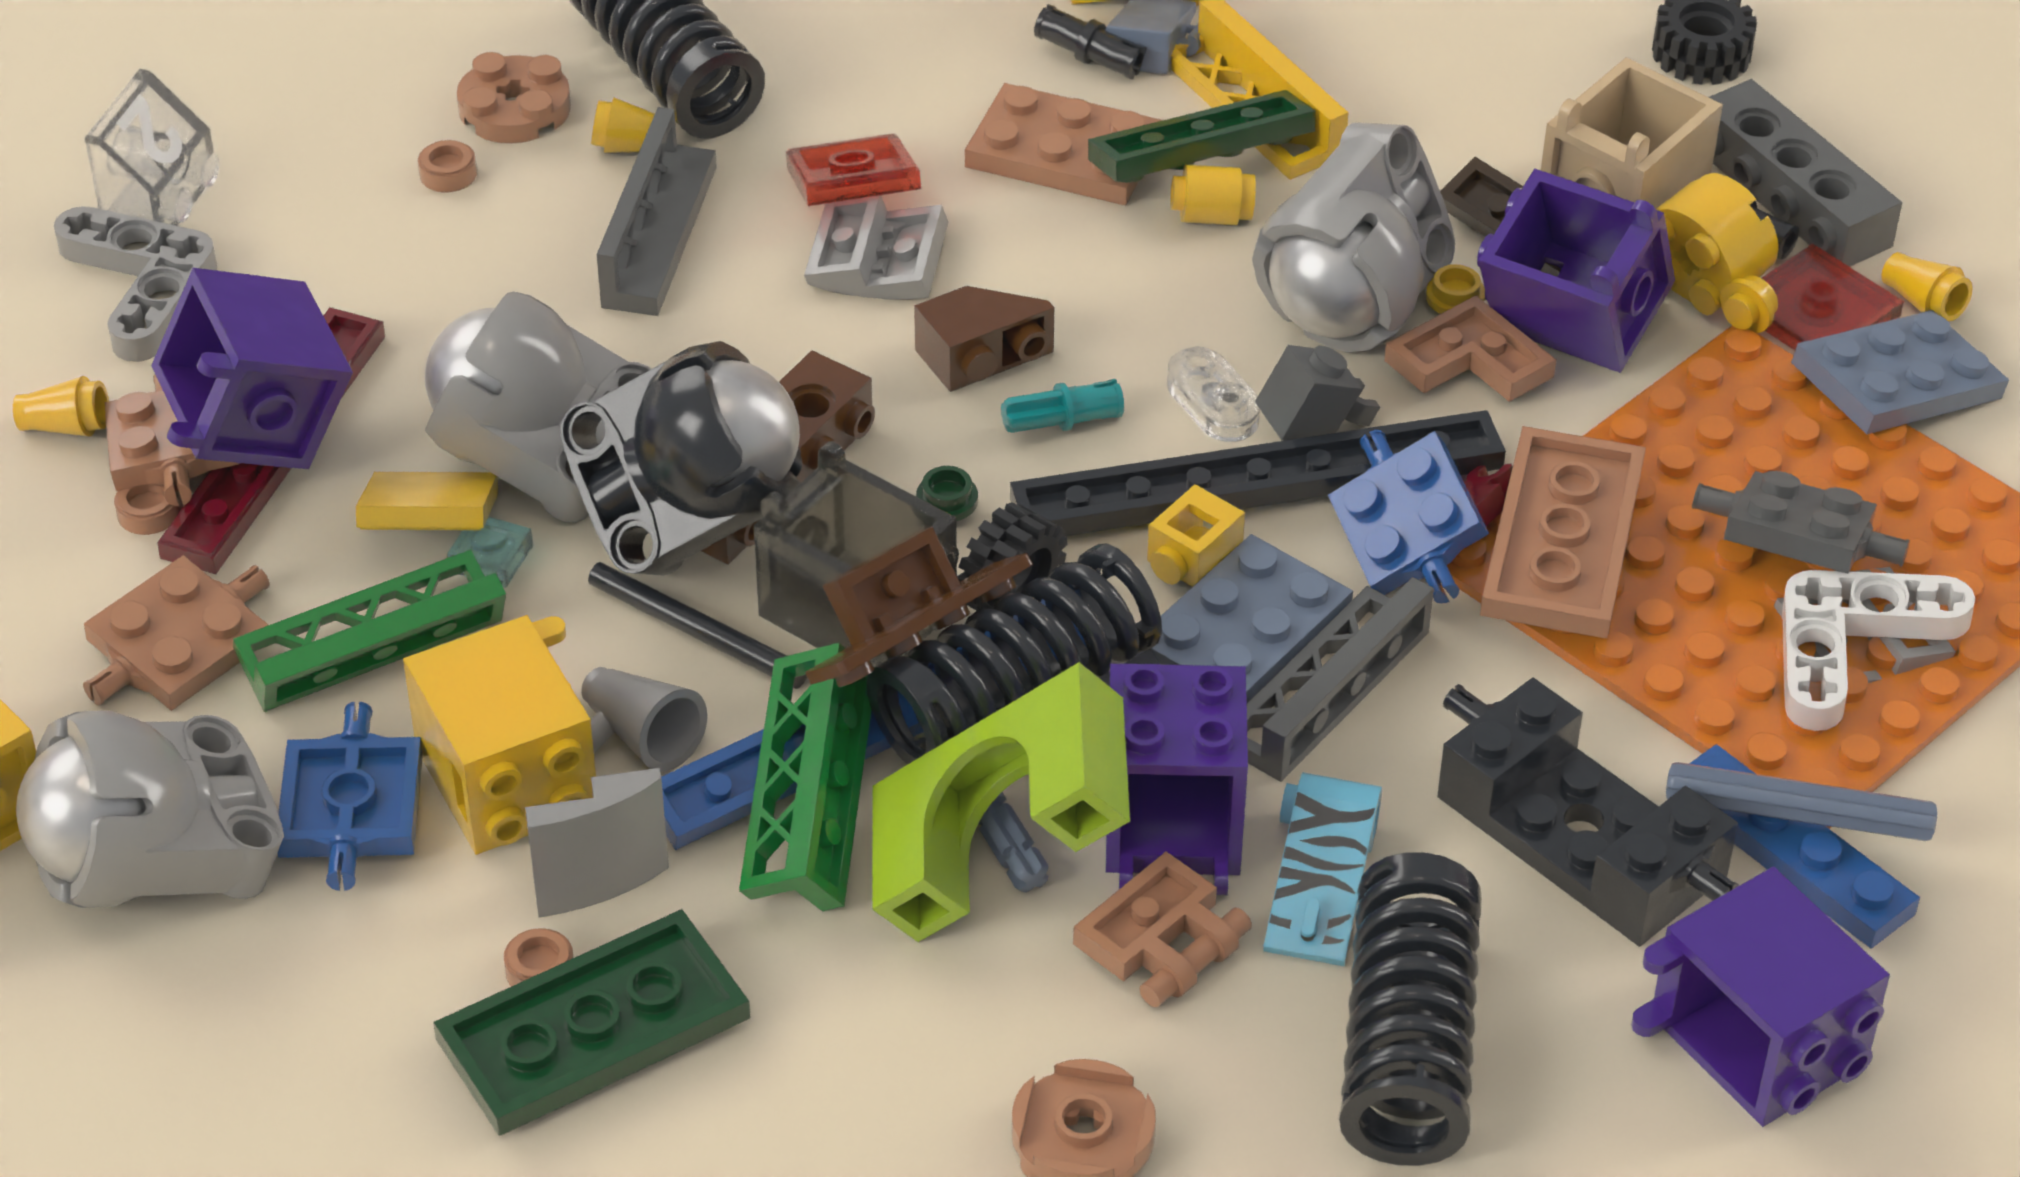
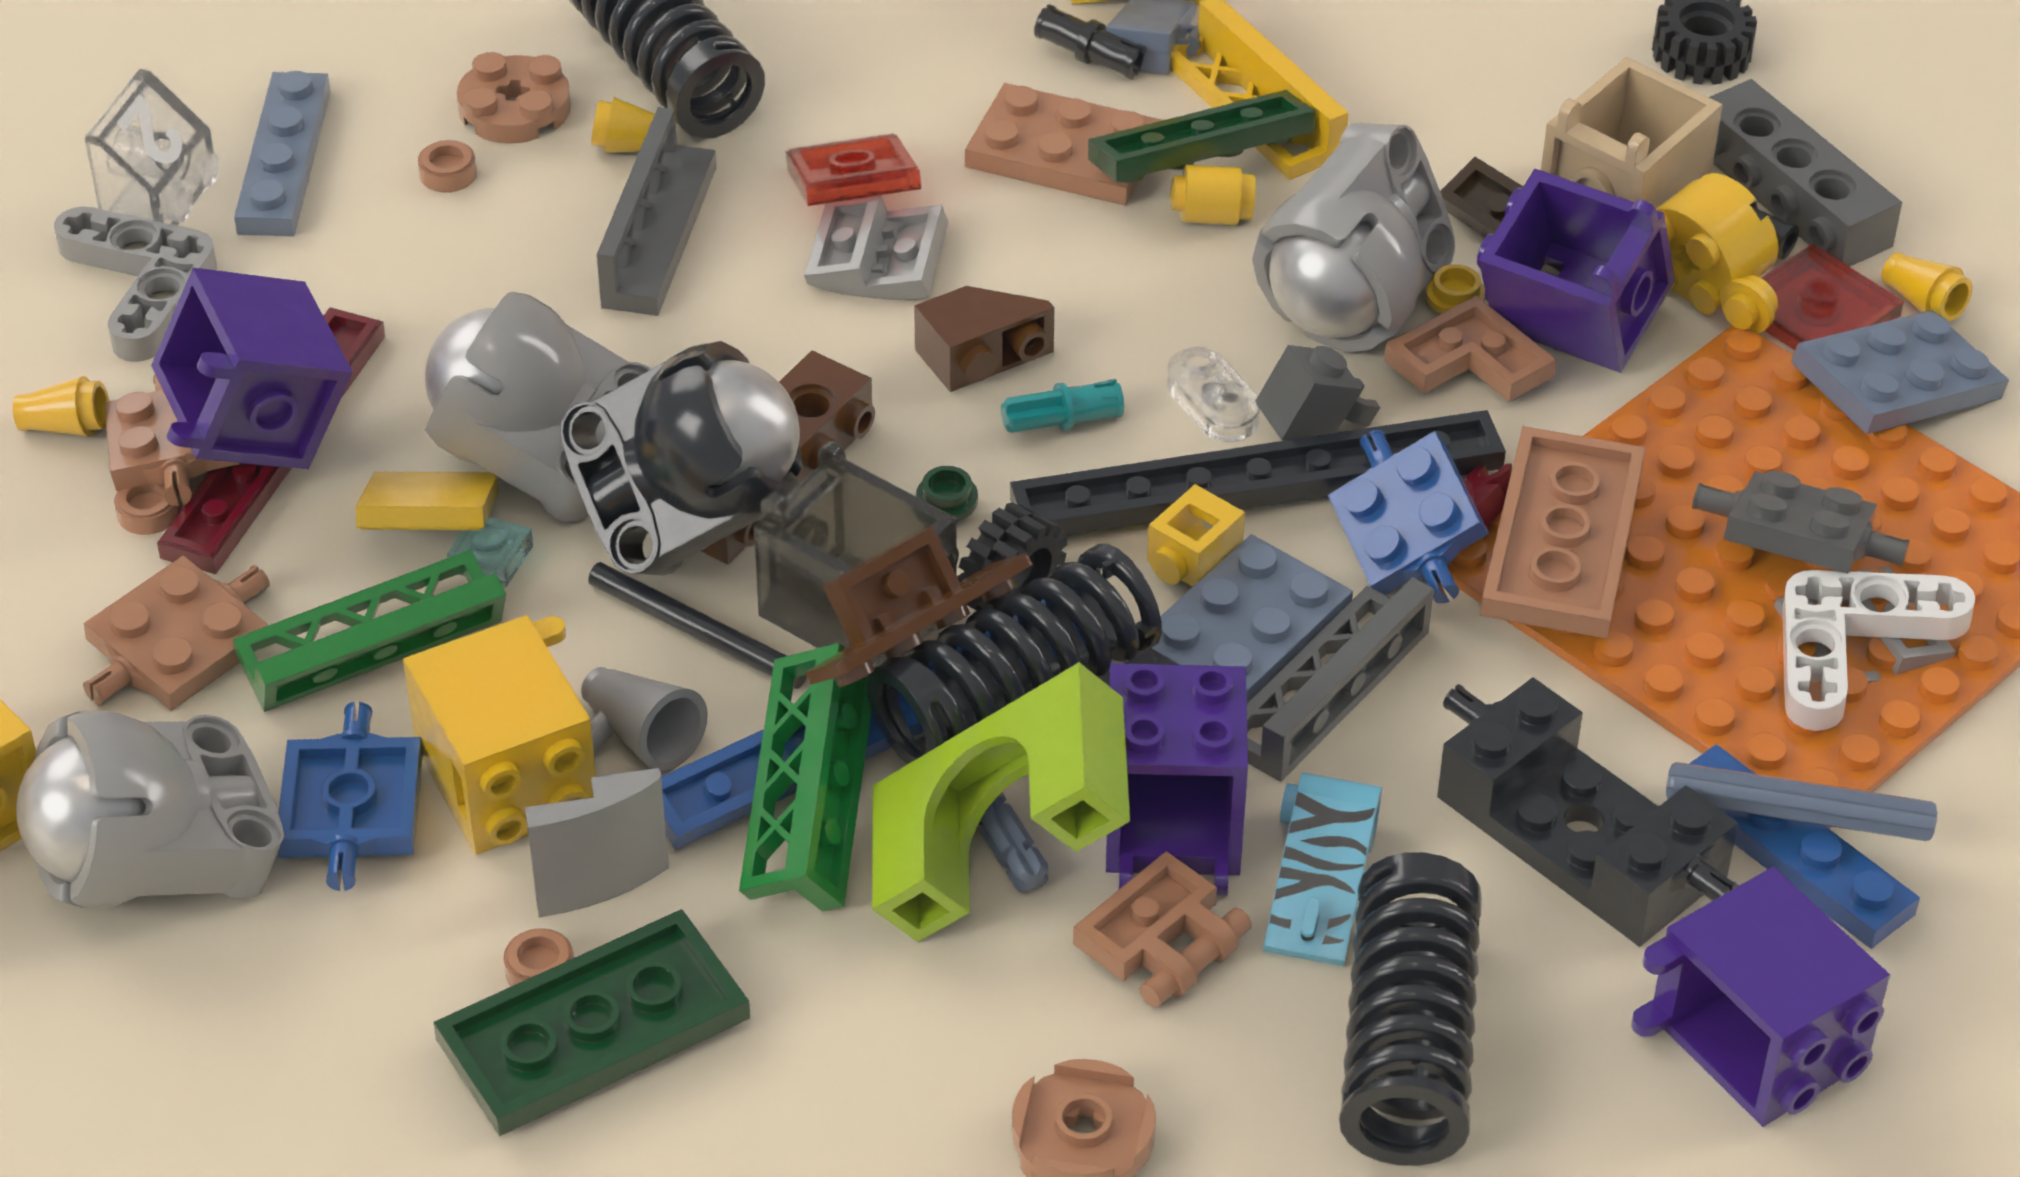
(282, 154): none -> sand blue plate

